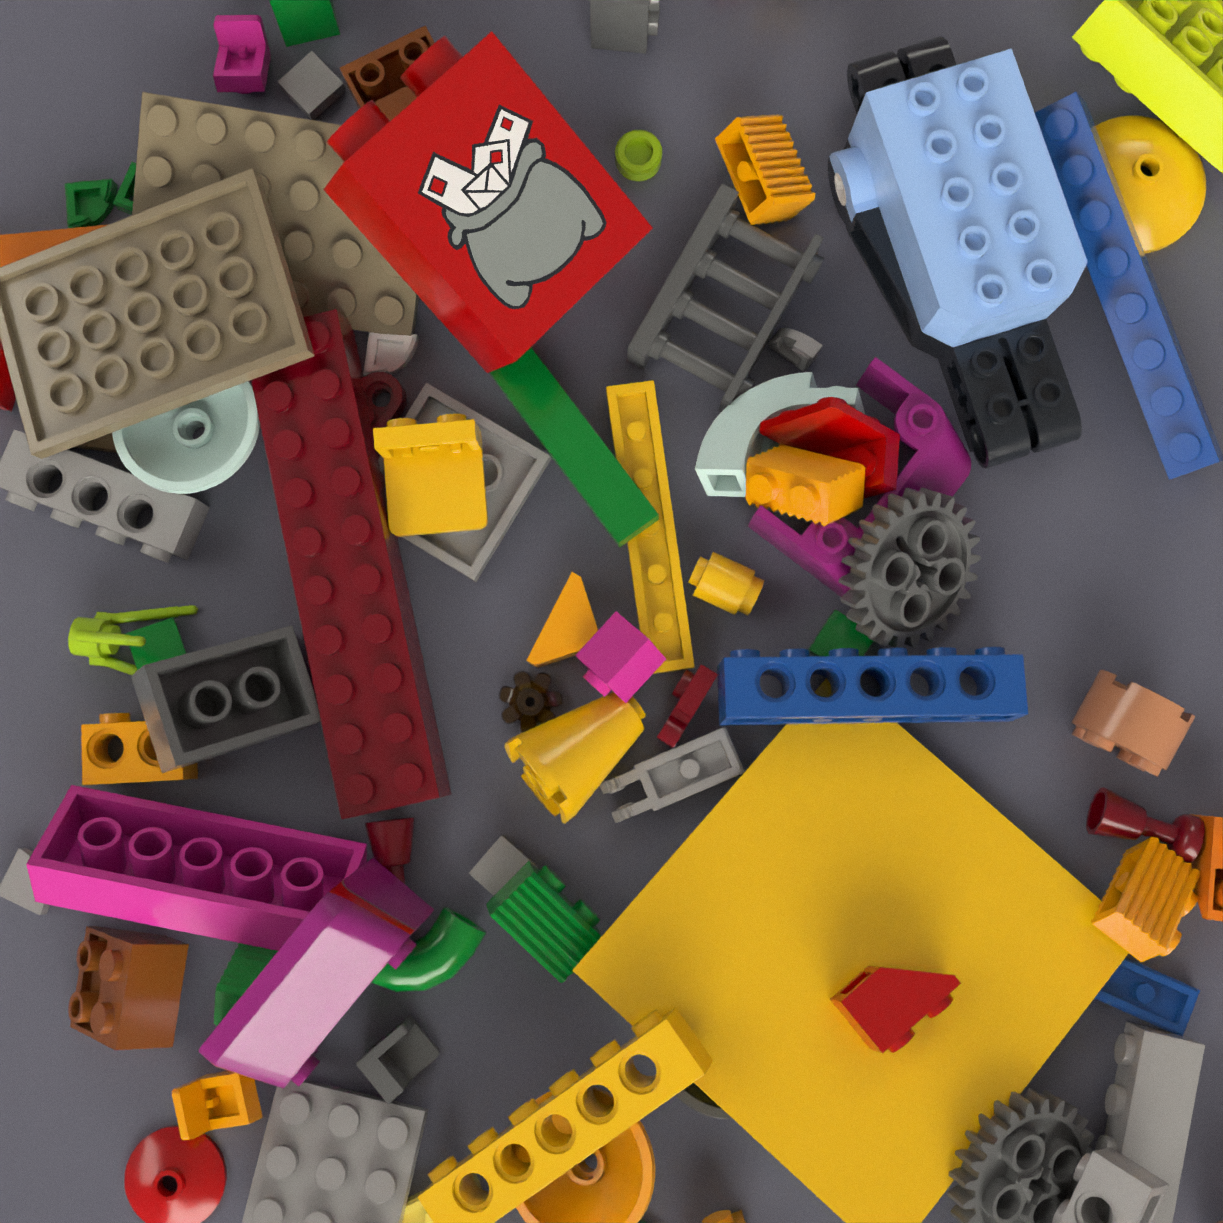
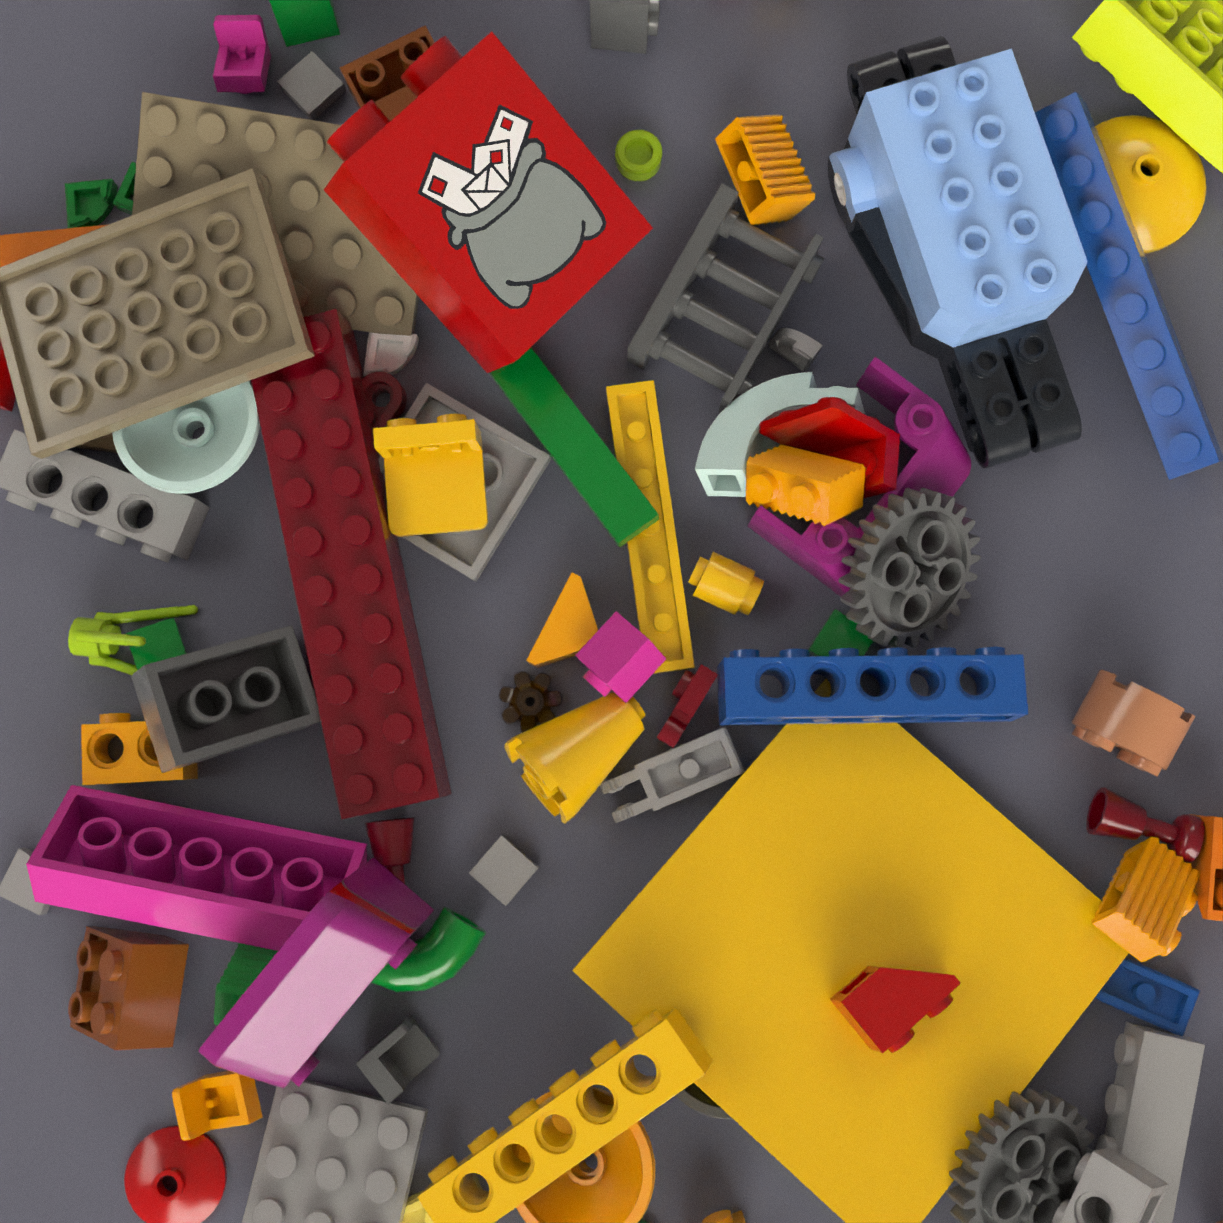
(545, 919): green brick -> none

